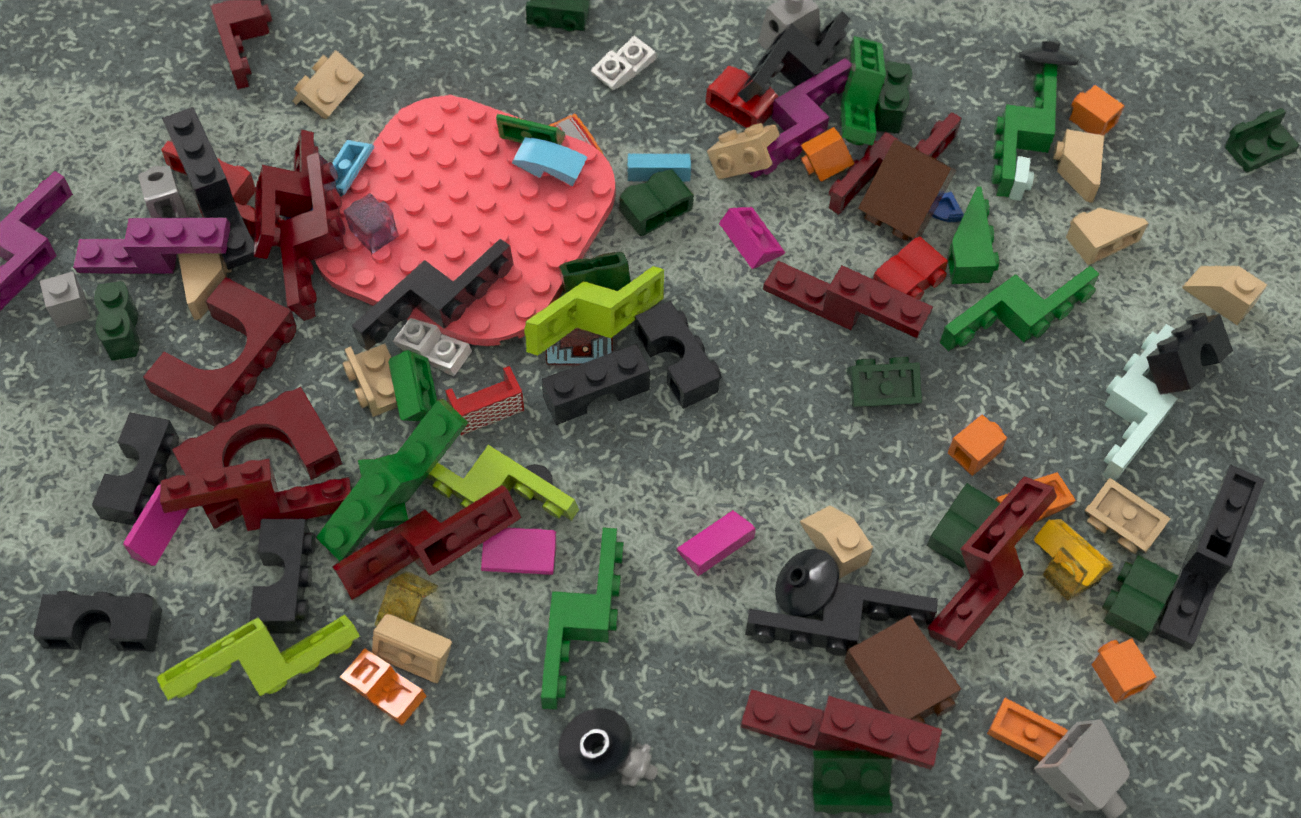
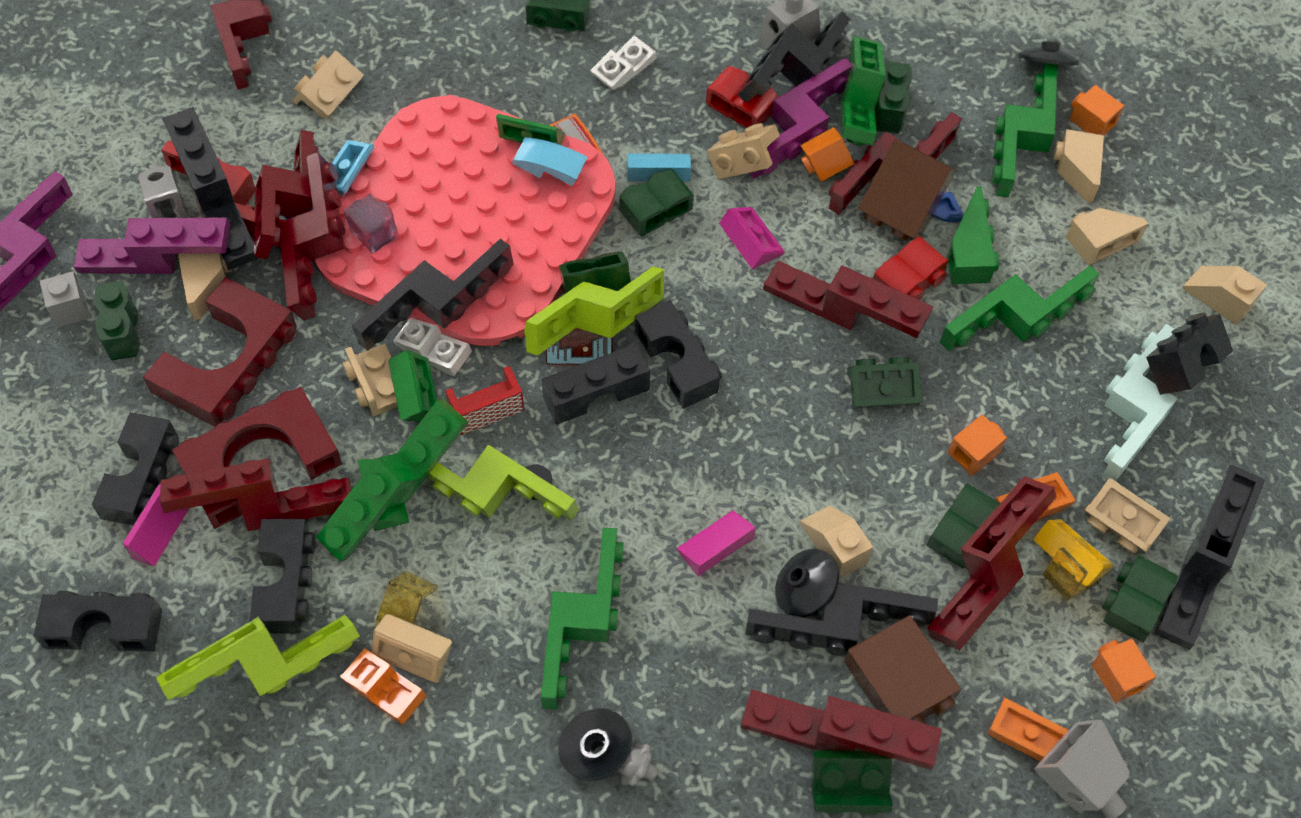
(427, 542): dark red bracket -> none
(520, 551): dark pink slope -> none
(1023, 178): light aqua plate -> none
(1260, 141): dark green bracket -> none

